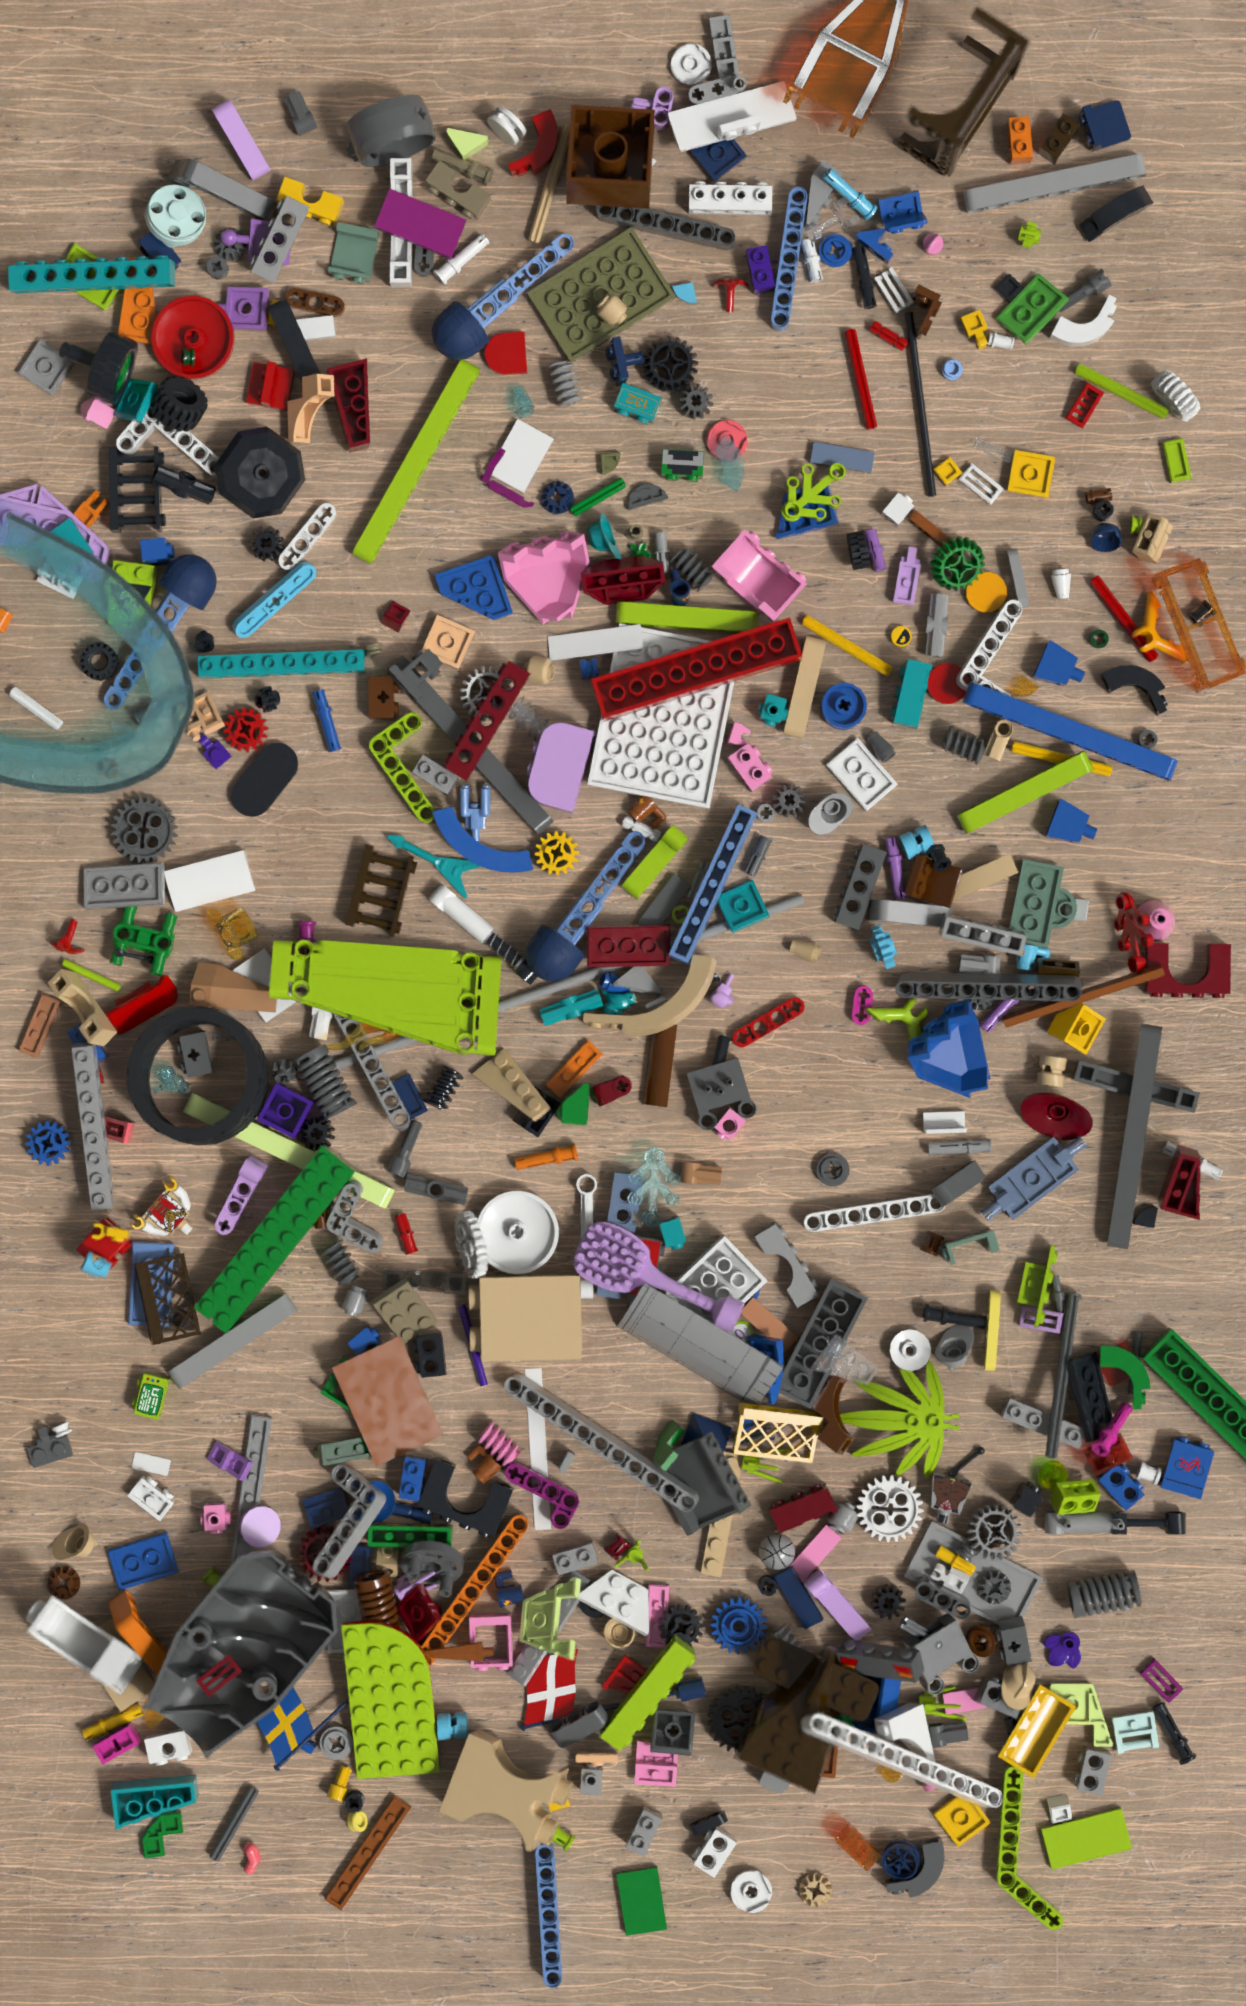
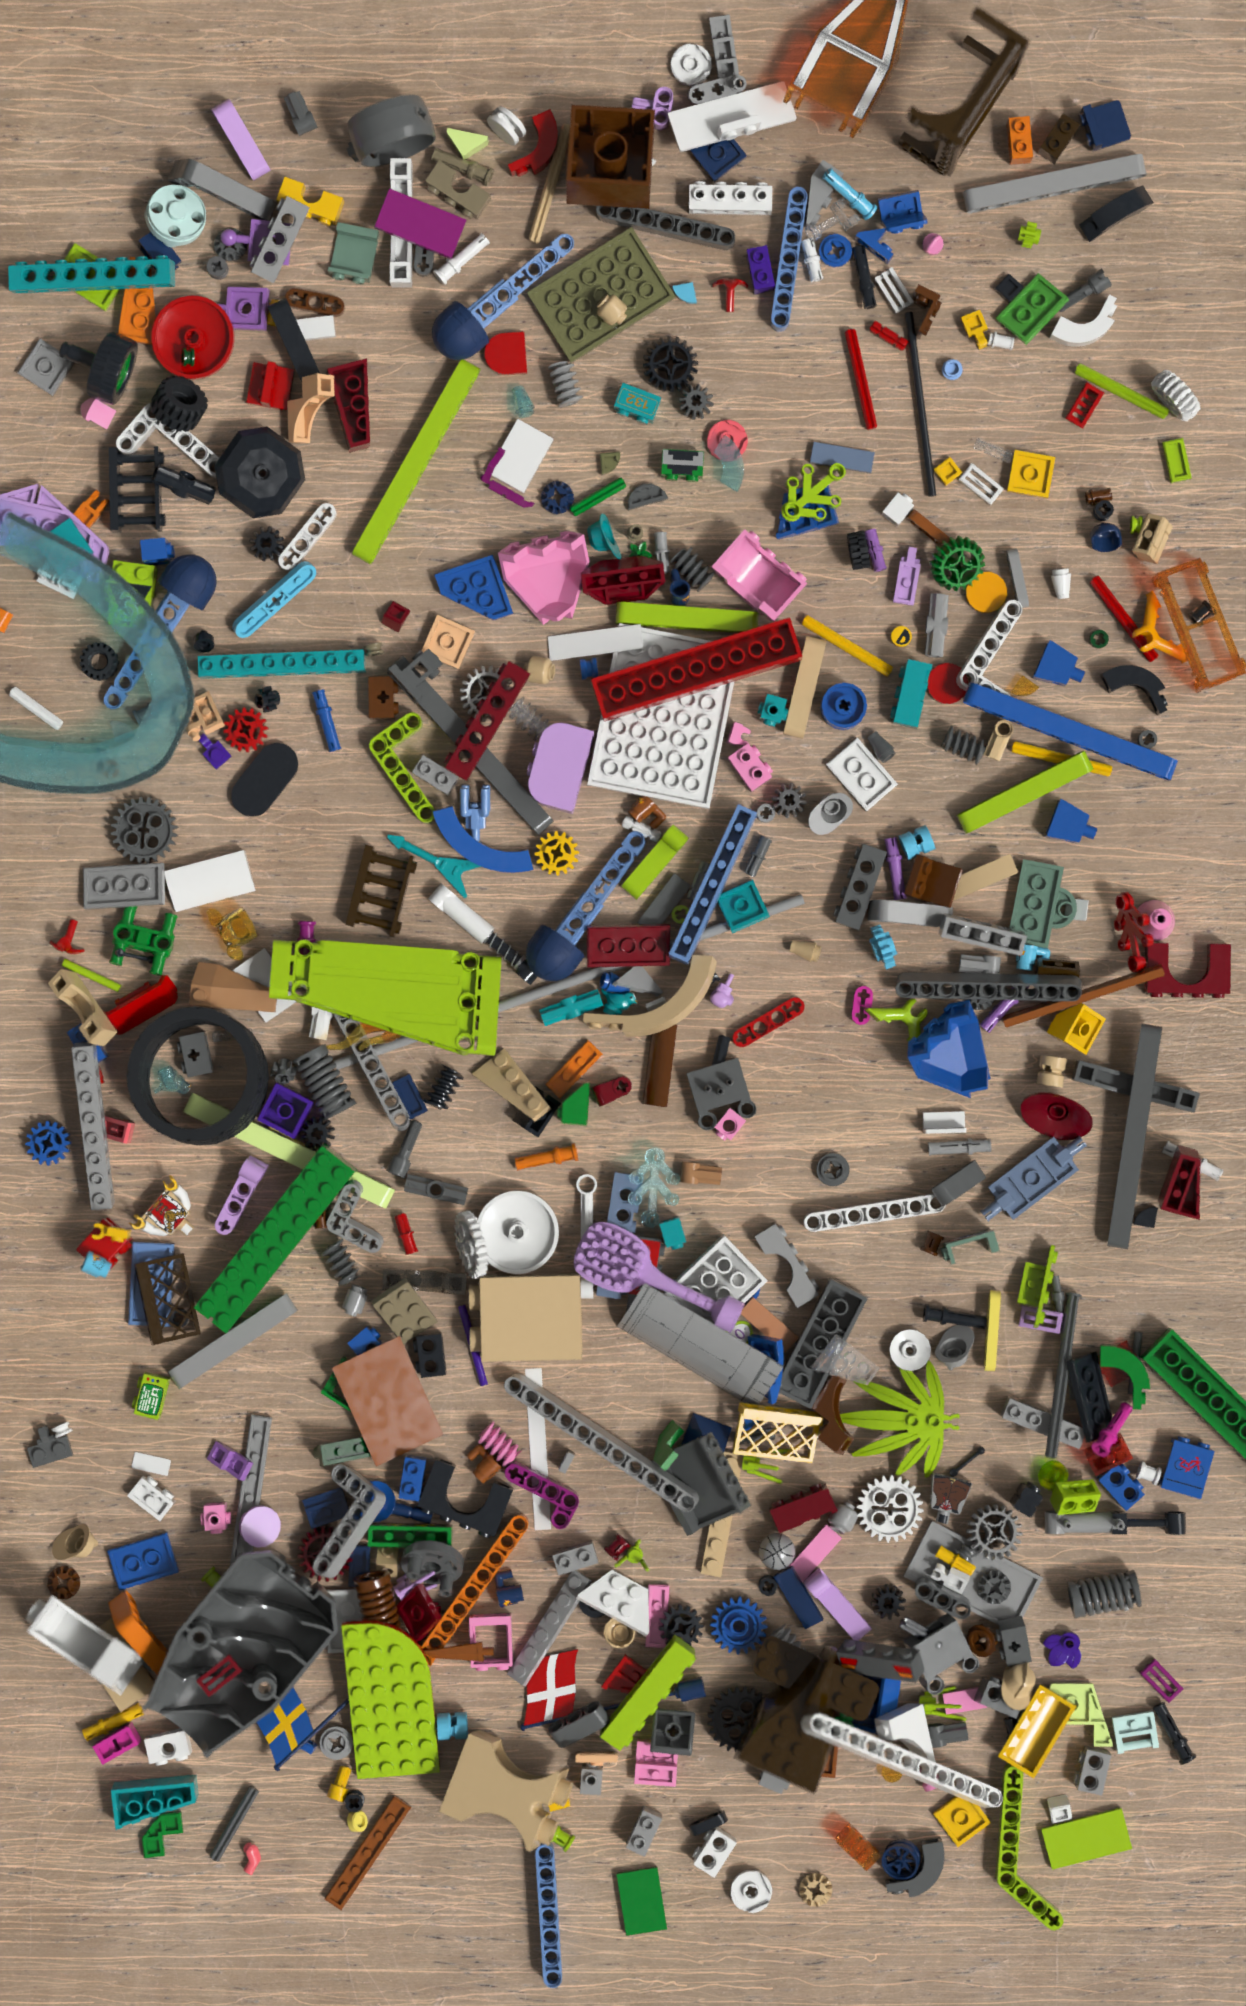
(39, 1025): nougat tile -> none
(135, 400): teal tile -> none
(153, 1718): clear yellow tile -> none
(541, 1619): yellowish green wing -> none
(620, 360): dark blue plate -> none
(940, 860): black bush -> none

